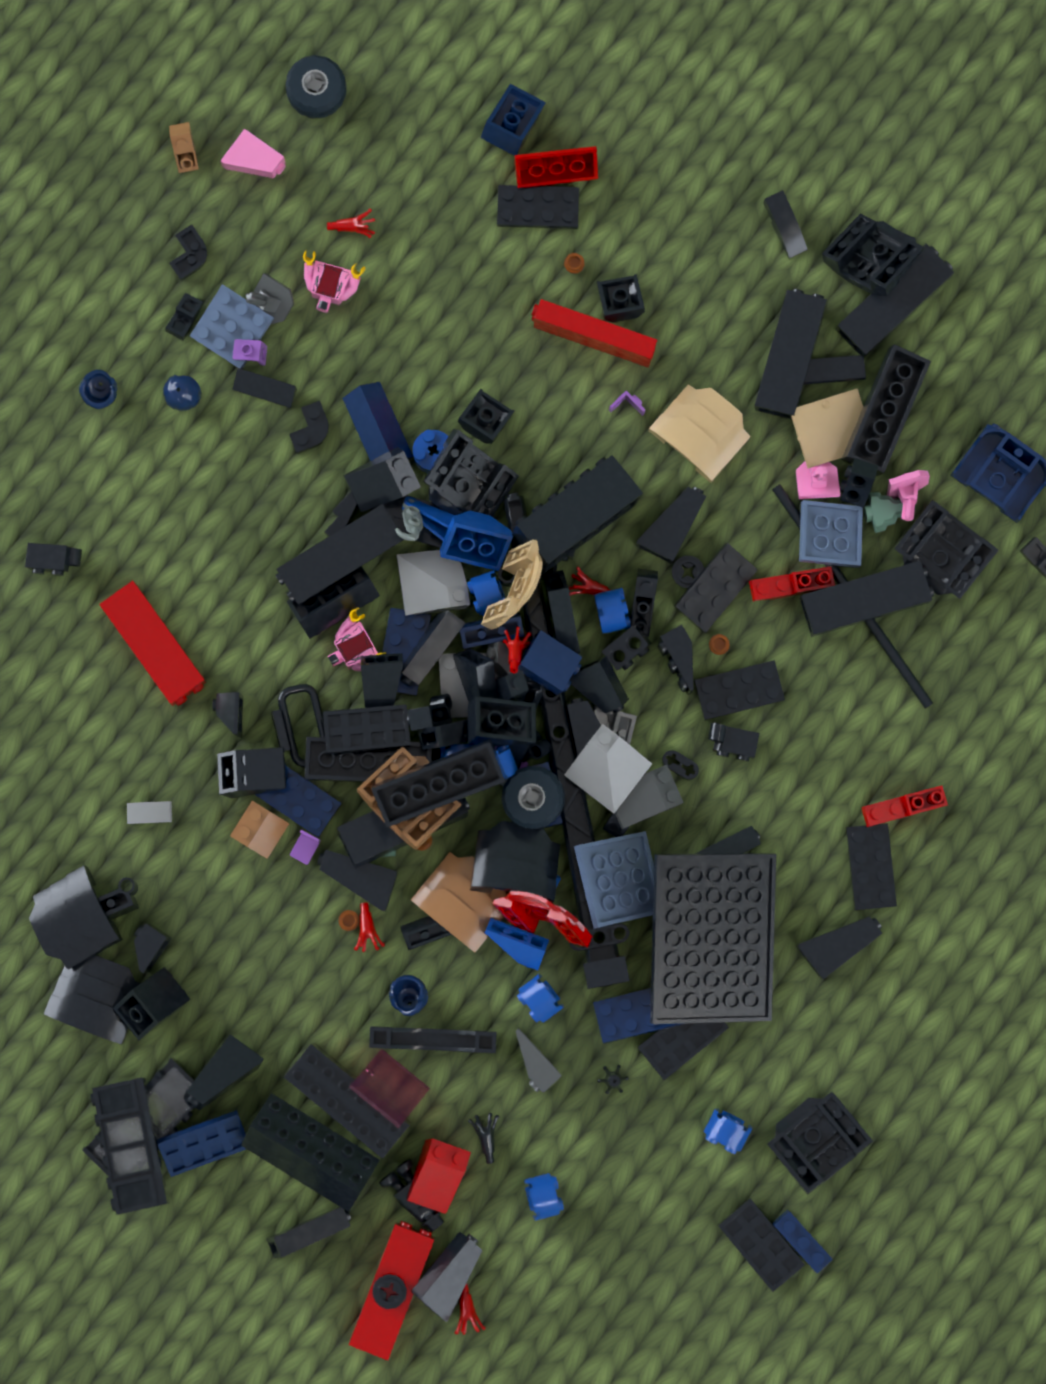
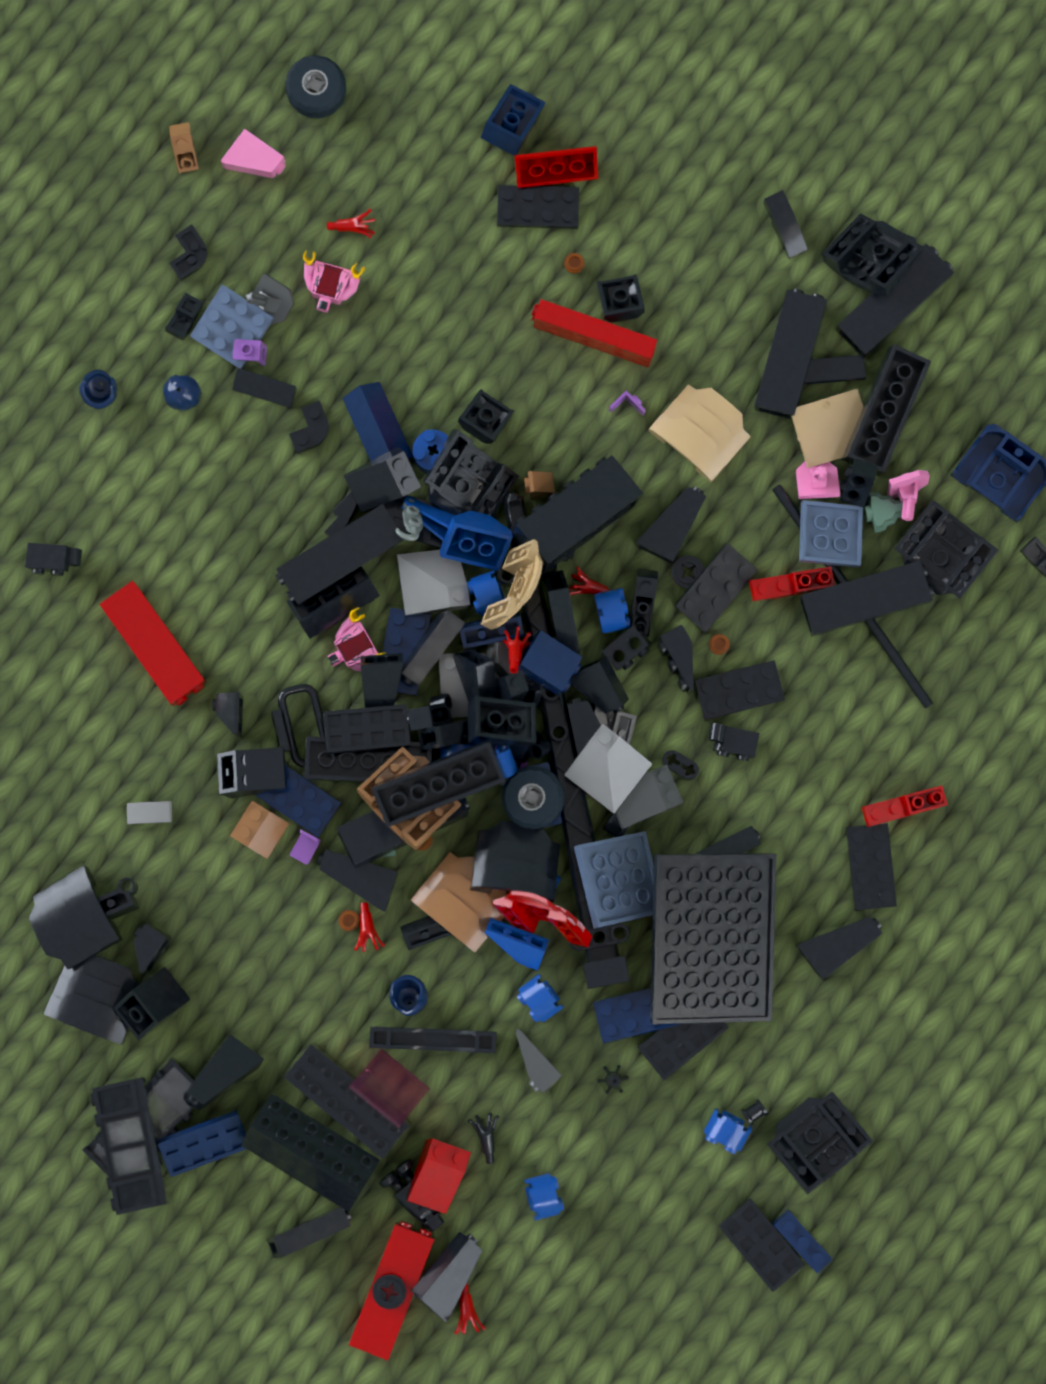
(539, 484): none -> medium nougat slope
(754, 1112): none -> black bush

